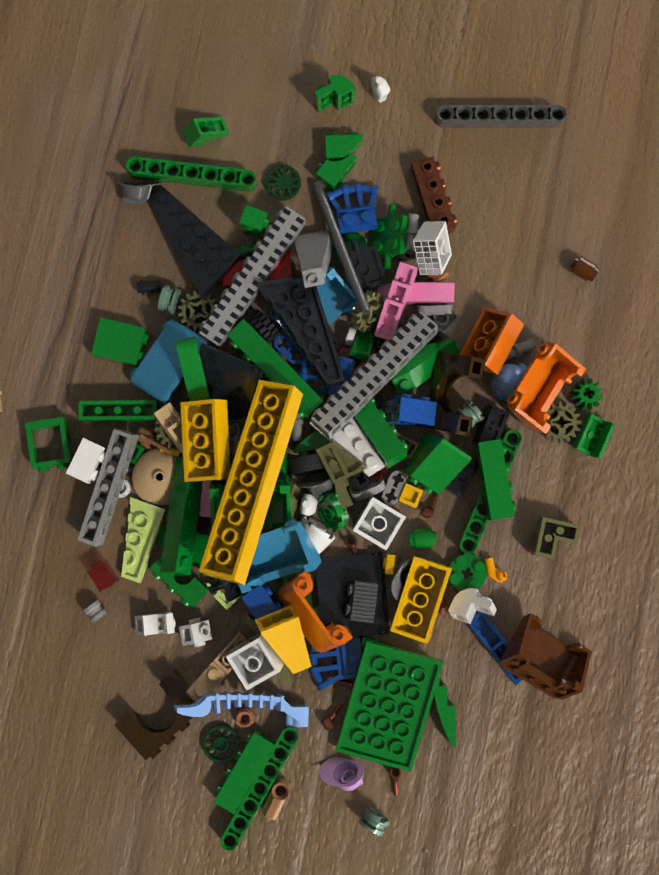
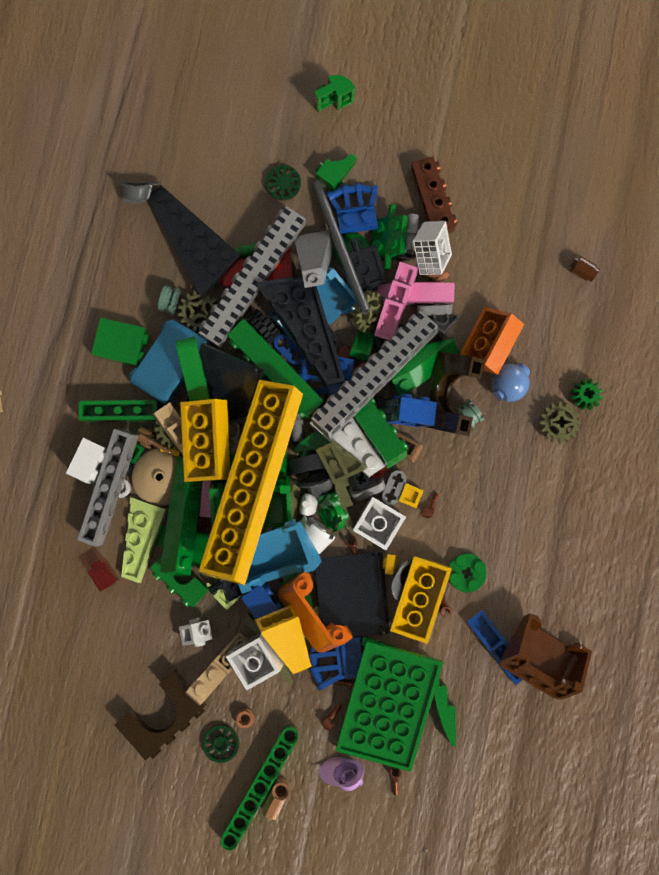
(60, 422): green window -> none
(95, 611): light grey wheel -> none
(146, 287): black pin -> none
(155, 624): white brick -> none
(184, 168): green beam -> none
(204, 130): green arch -> none
(244, 771): green brick -> none
(254, 222): green brick -> none
(296, 714): light blue piece -> none
(341, 146): green slope -> none
(350, 336): white tile -> none
(361, 601): dark grey brick -> none
(374, 821): sand green wheel -> none
(379, 88): white piece -> none
(422, 538): green brick -> none
(435, 464): green slope -> none
(463, 479): black hinge -> none
(468, 602): white brick -> none
(474, 516): green beam -> none
(492, 425): black hinge -> none
(494, 573): light orange arm -> none
(495, 480): green brick -> none
(507, 111): dark grey beam -> none
(521, 348): light grey pin -> none
(541, 385): orange windscreen -> none
(549, 533): olive brick -> none
(593, 436): green bracket -> none

